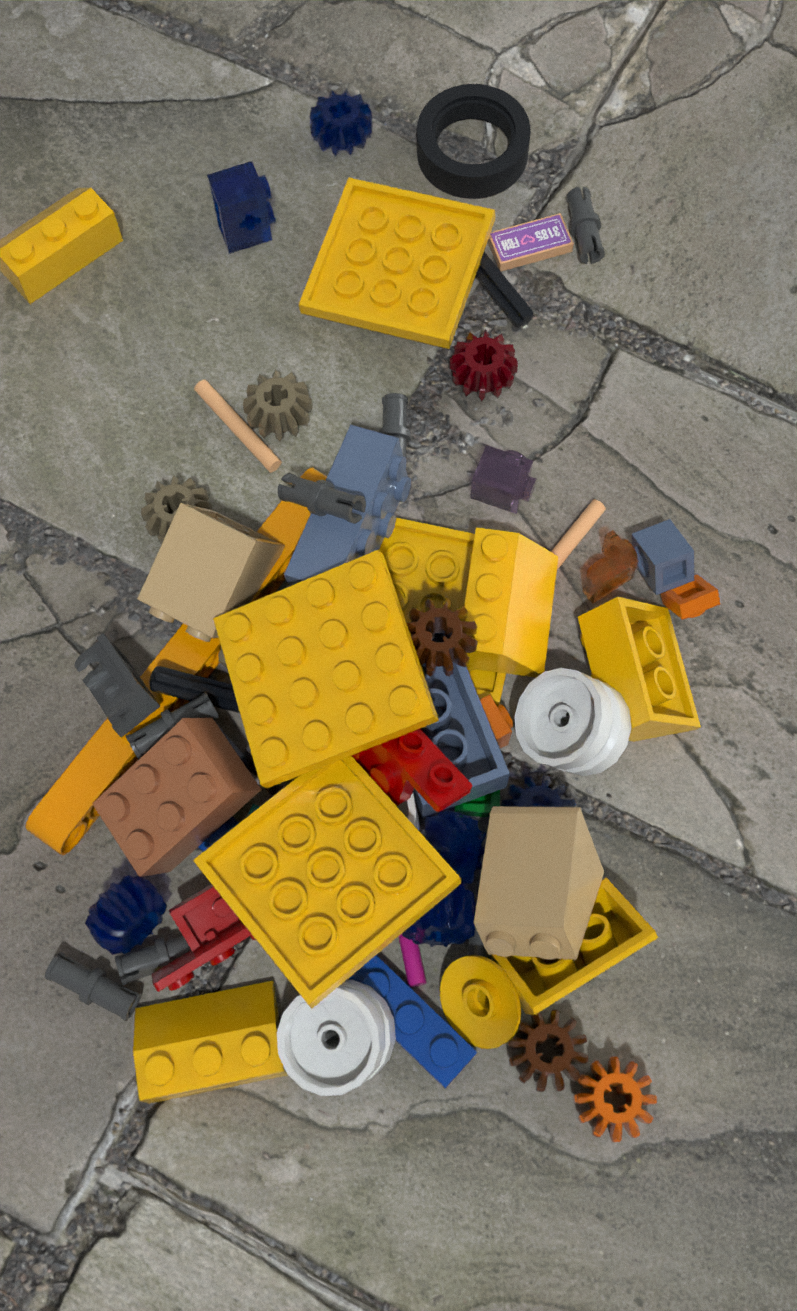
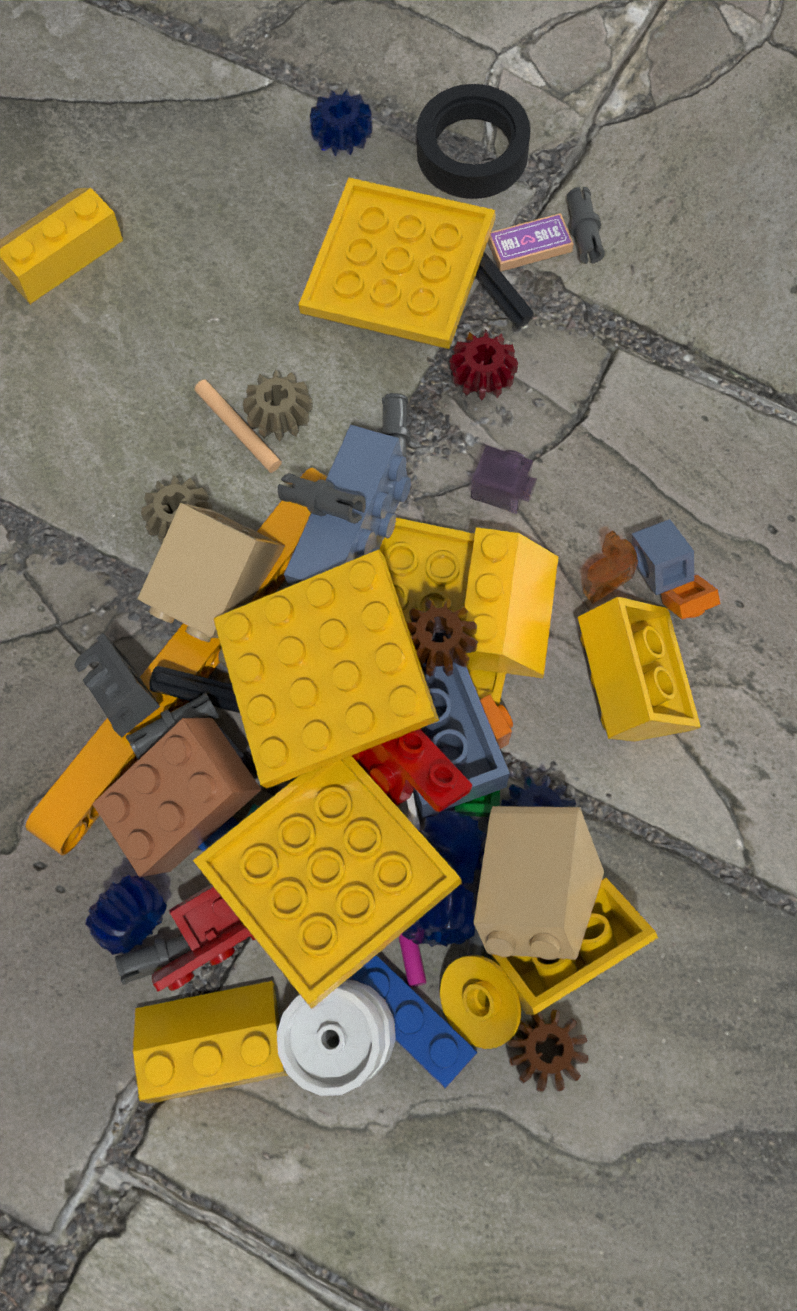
(92, 986): dark grey pin -> none
(242, 206): clear blue brick -> none
(572, 722): white wheel -> none
(578, 530): light nougat bar -> none
(626, 1087): orange gear -> none

